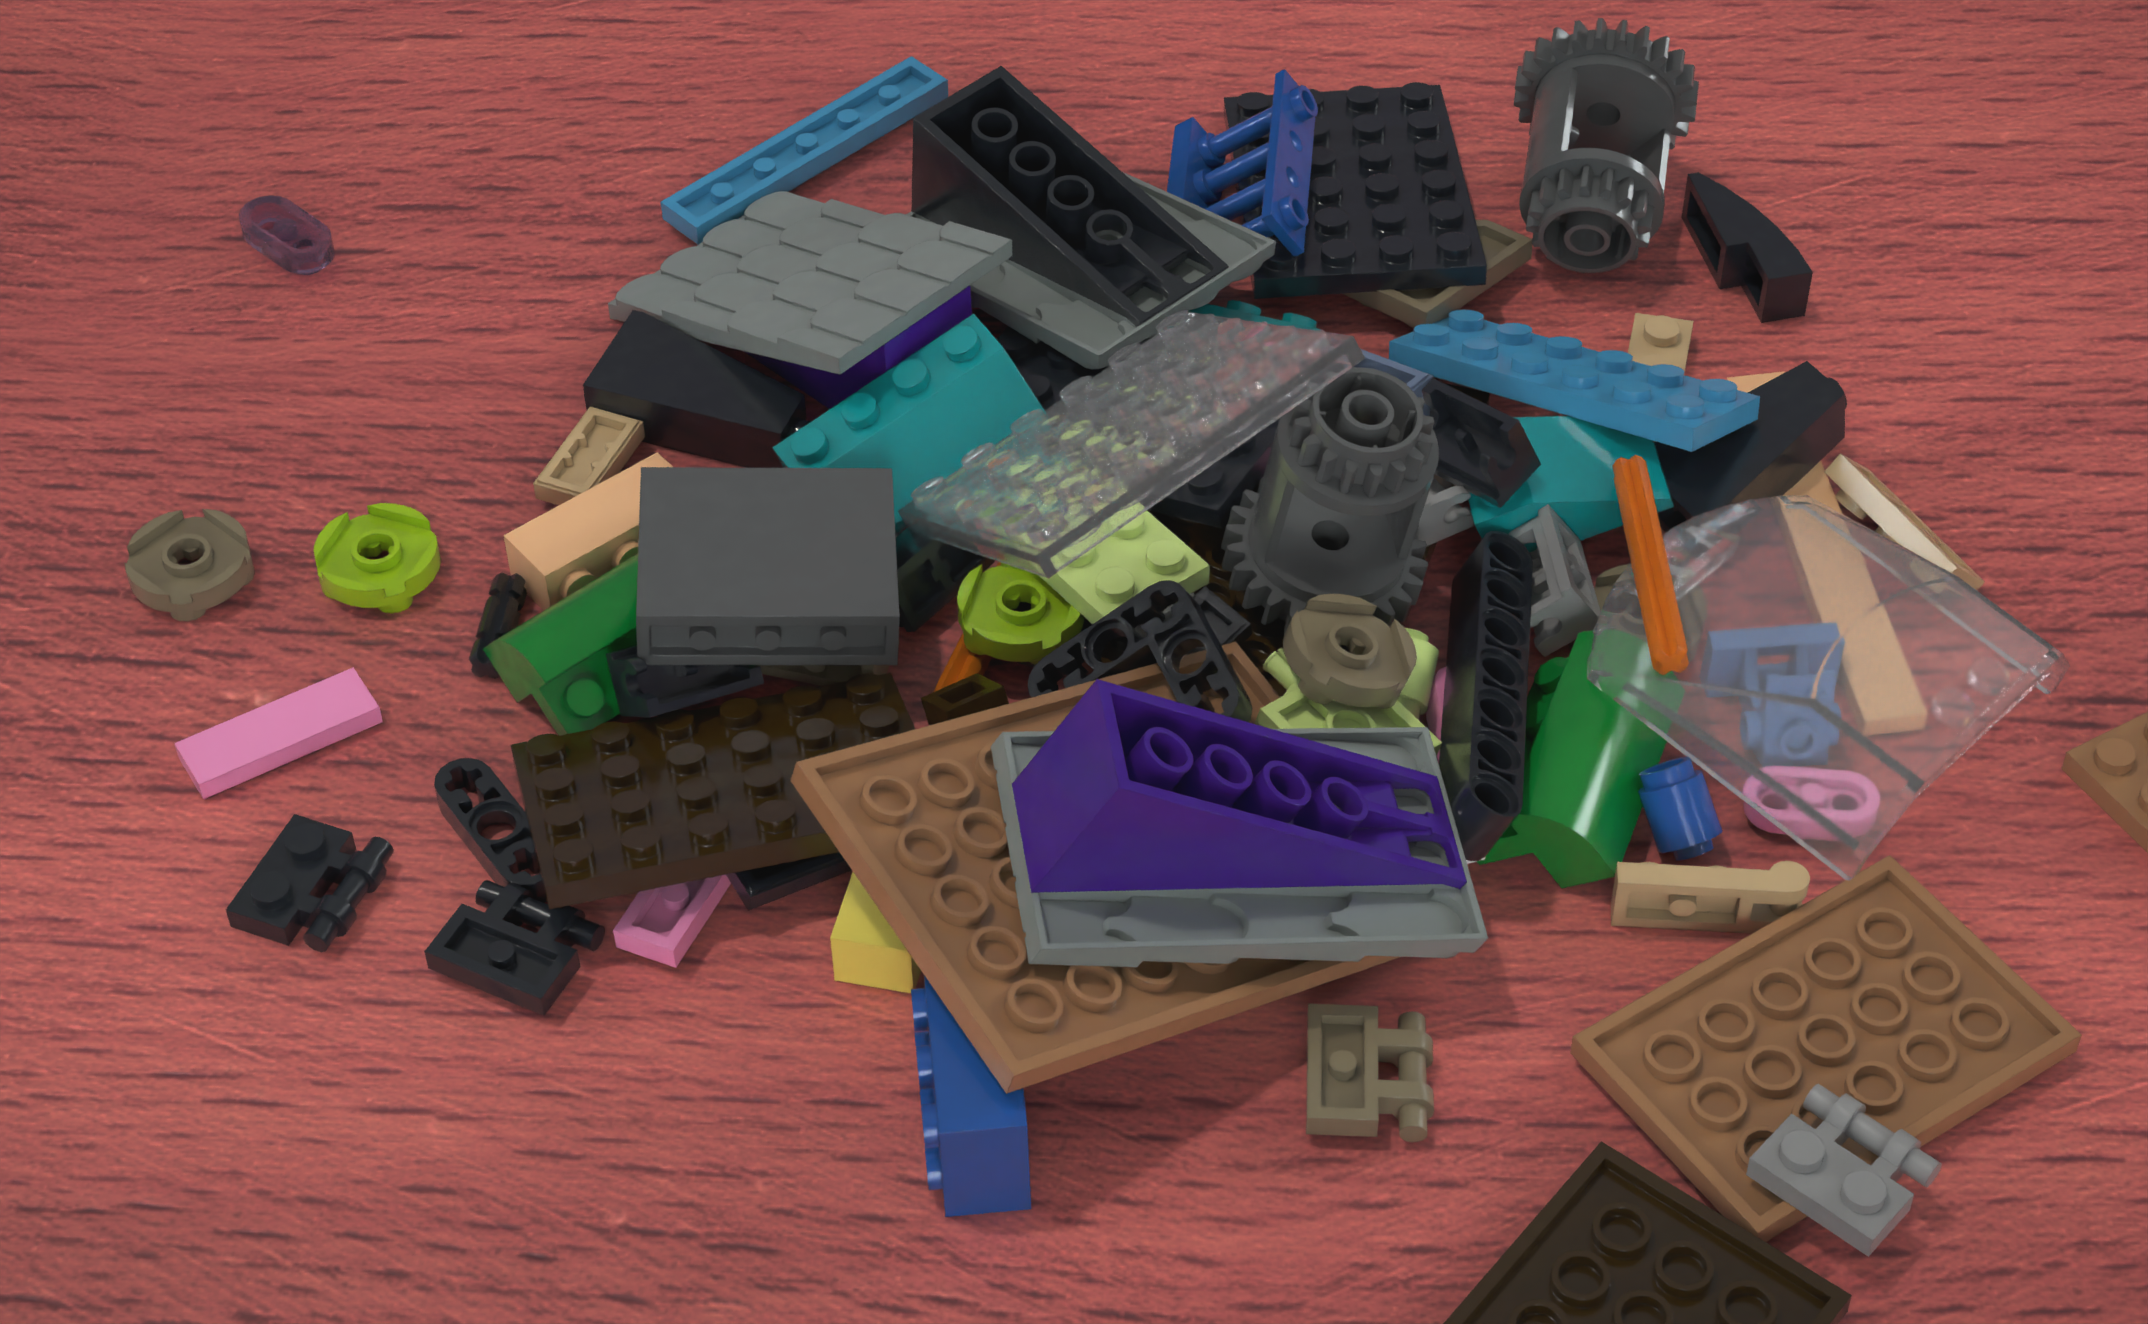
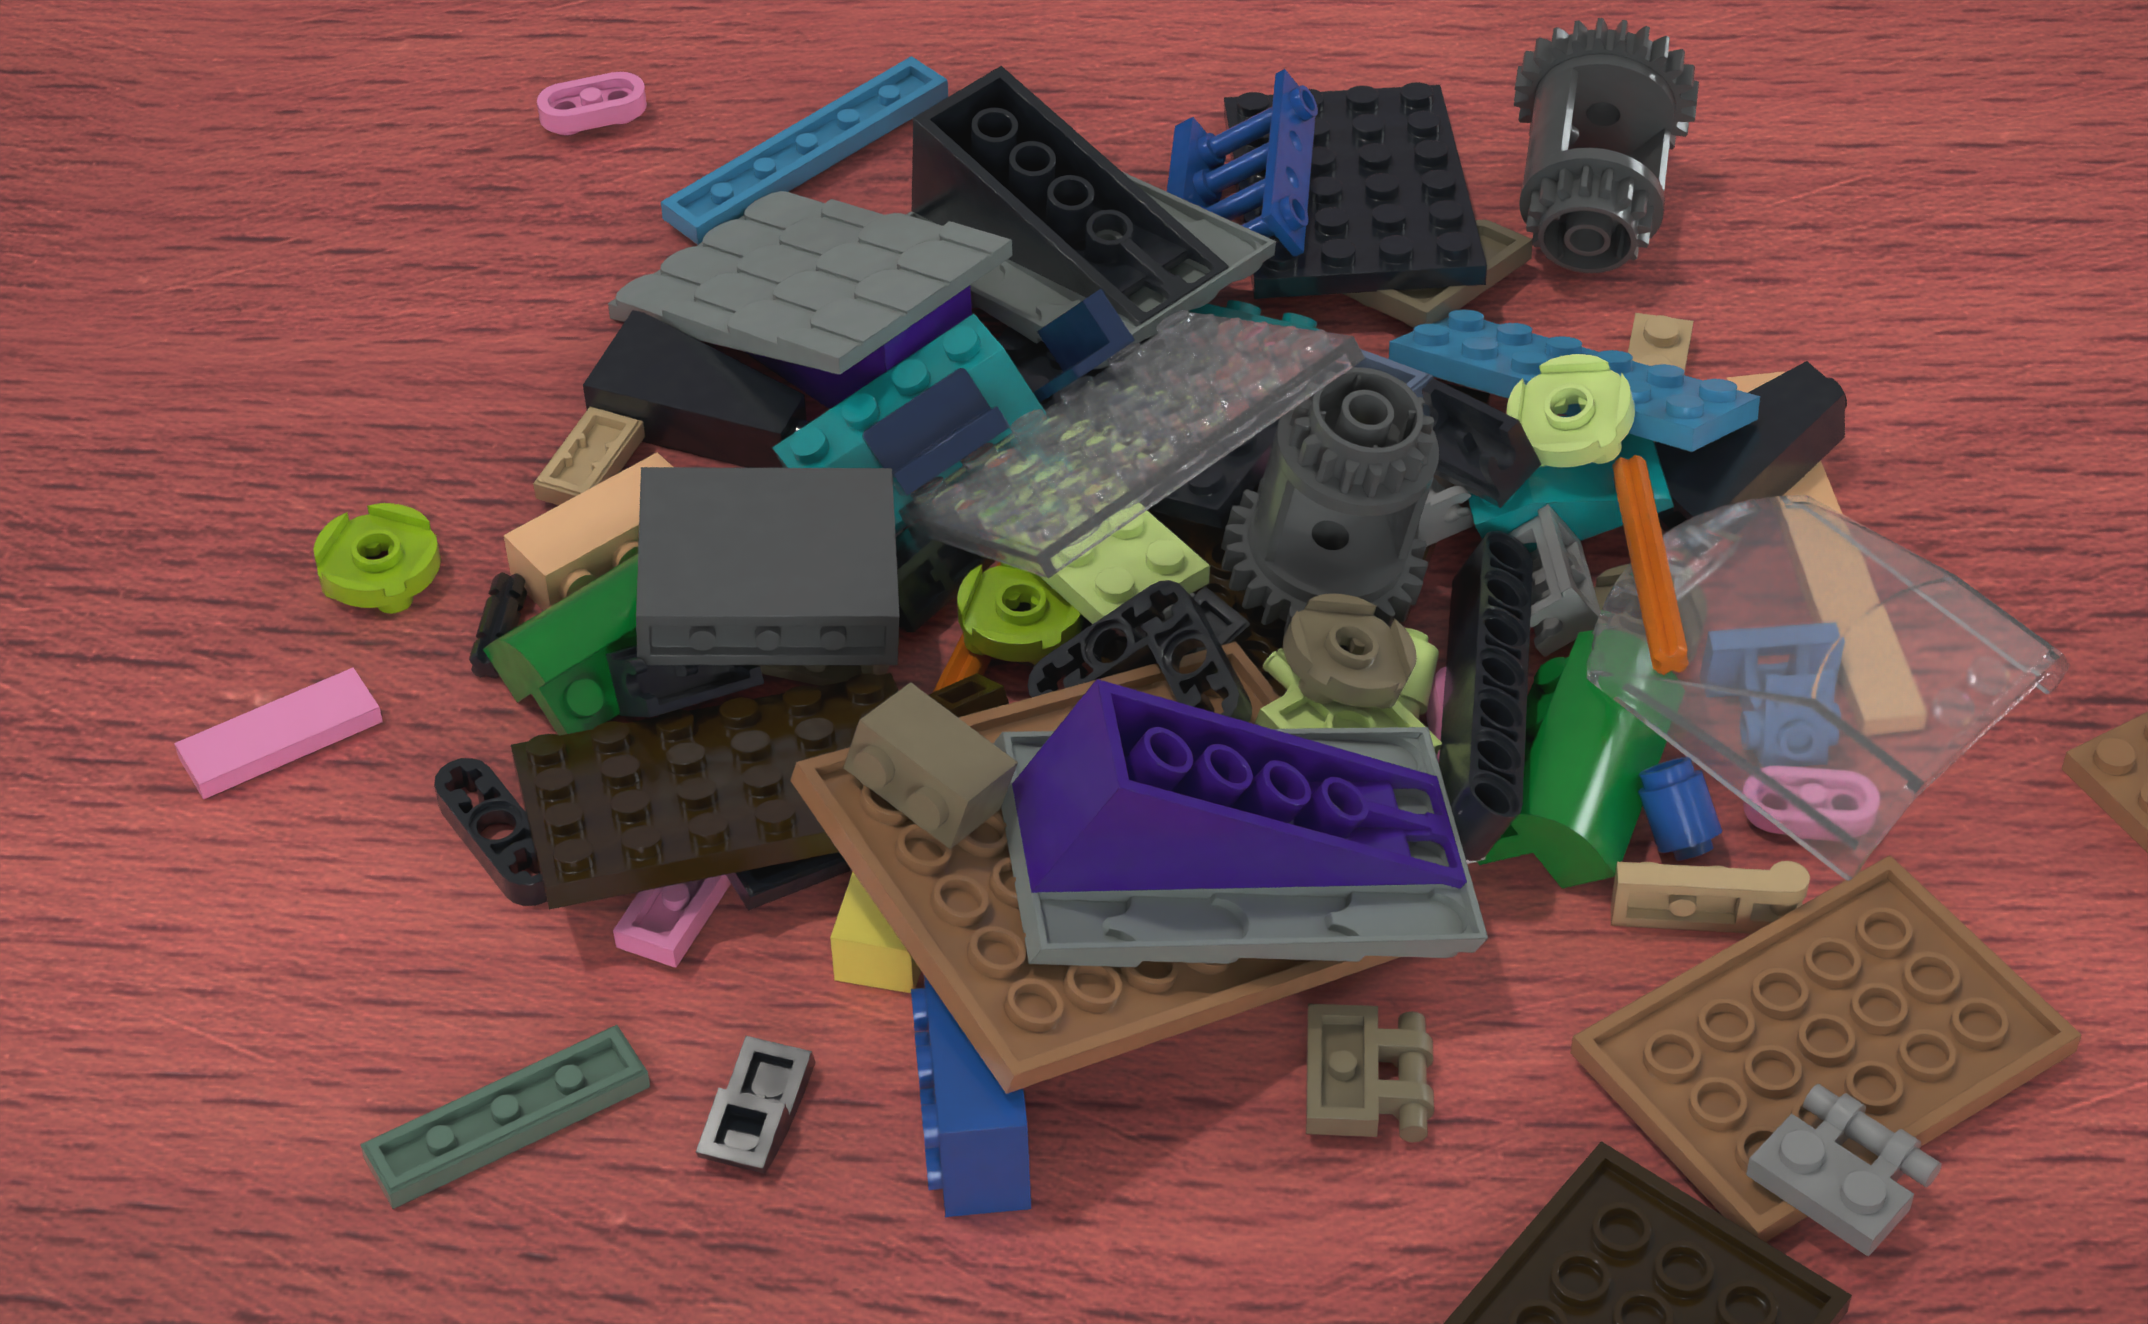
(191, 588): dark tan plate -> none
(286, 234): clear purple plate -> none
(294, 877): black plate -> none
(504, 1116): none -> sand green tile
(507, 960): black plate -> none
(591, 102): none -> bright pink plate
(757, 1106): none -> slope
(930, 765): none -> dark tan brick
(934, 431): none -> dark blue panel
(1082, 340): none -> dark blue panel
(1583, 438): none -> yellowish green plate
(1746, 250): black slope -> none
(1866, 495): tan plate -> none

